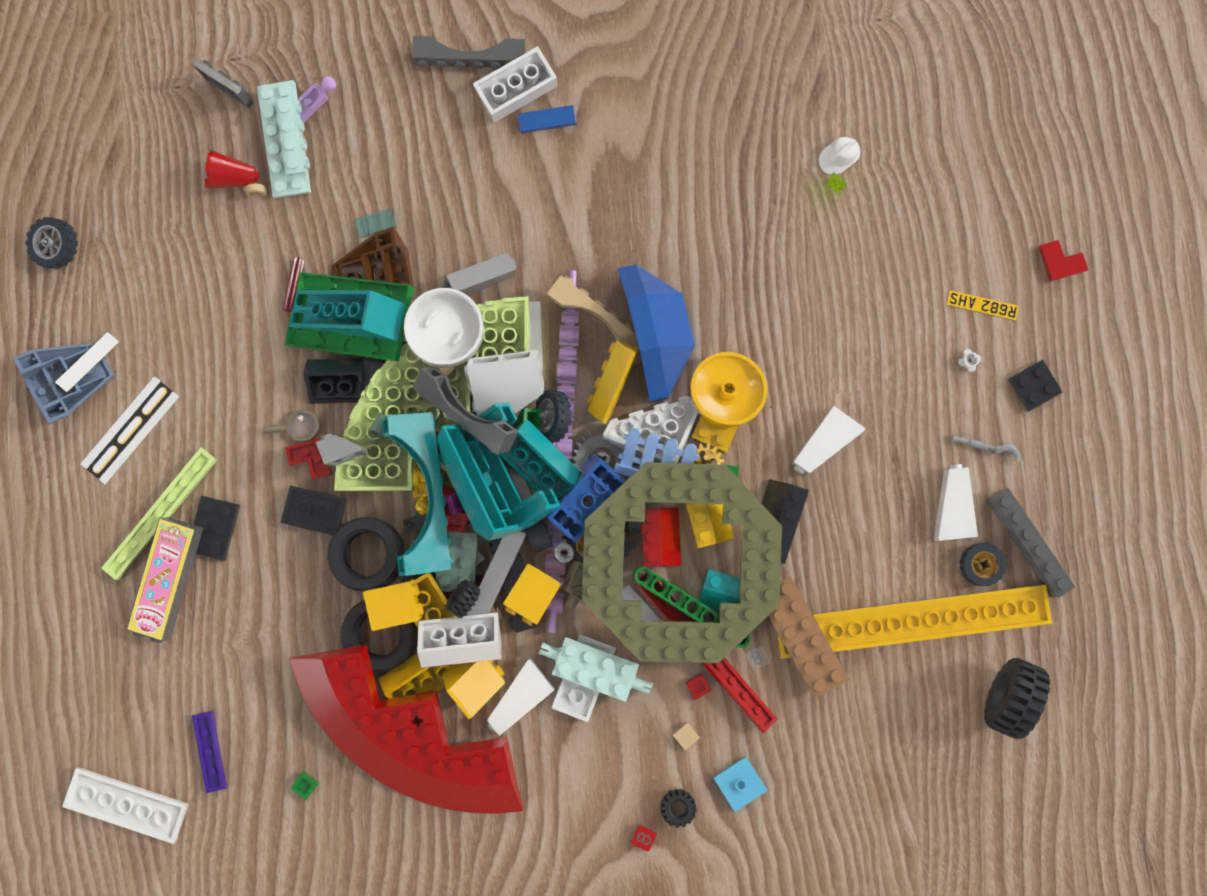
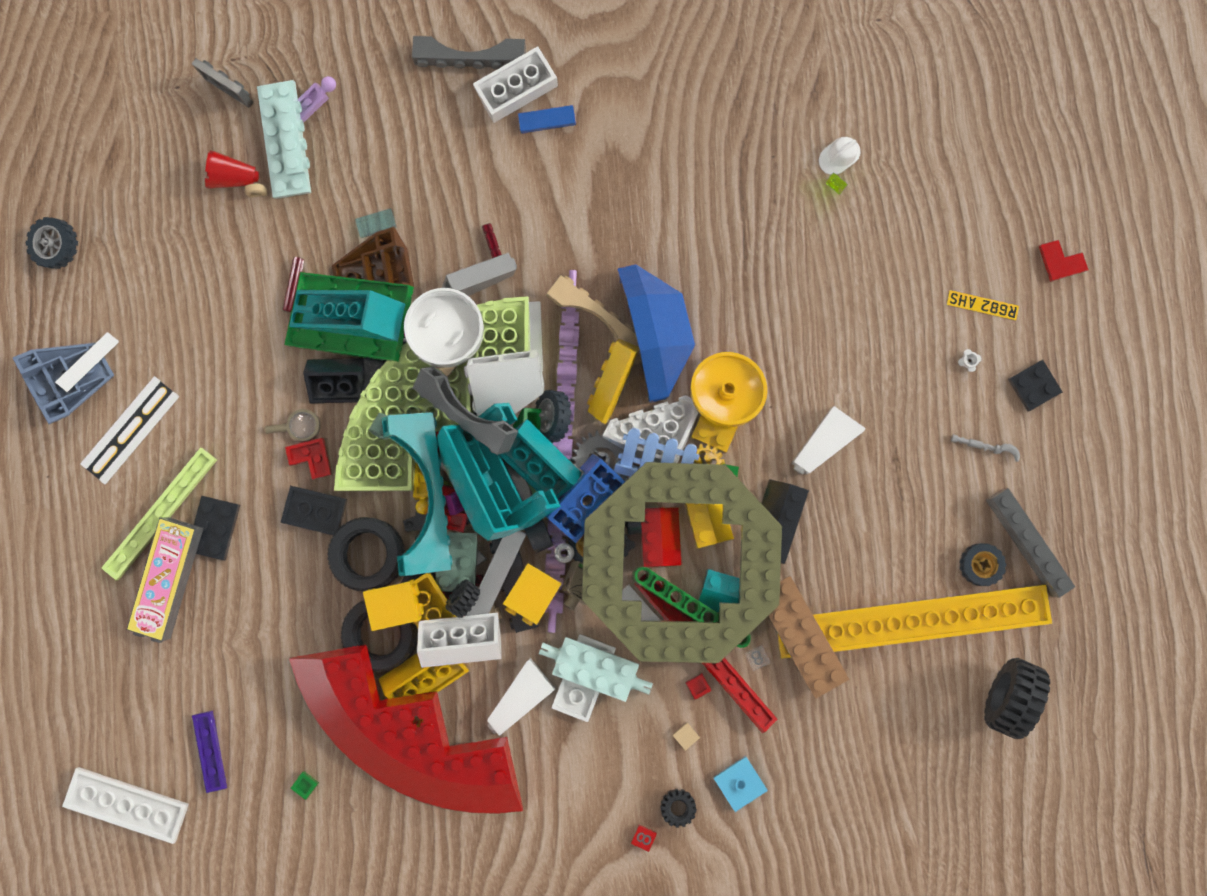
(339, 450): light grey slope -> none
(473, 684): yellow slope -> none
(491, 240): none -> dark red axle
(956, 506): white slope -> none

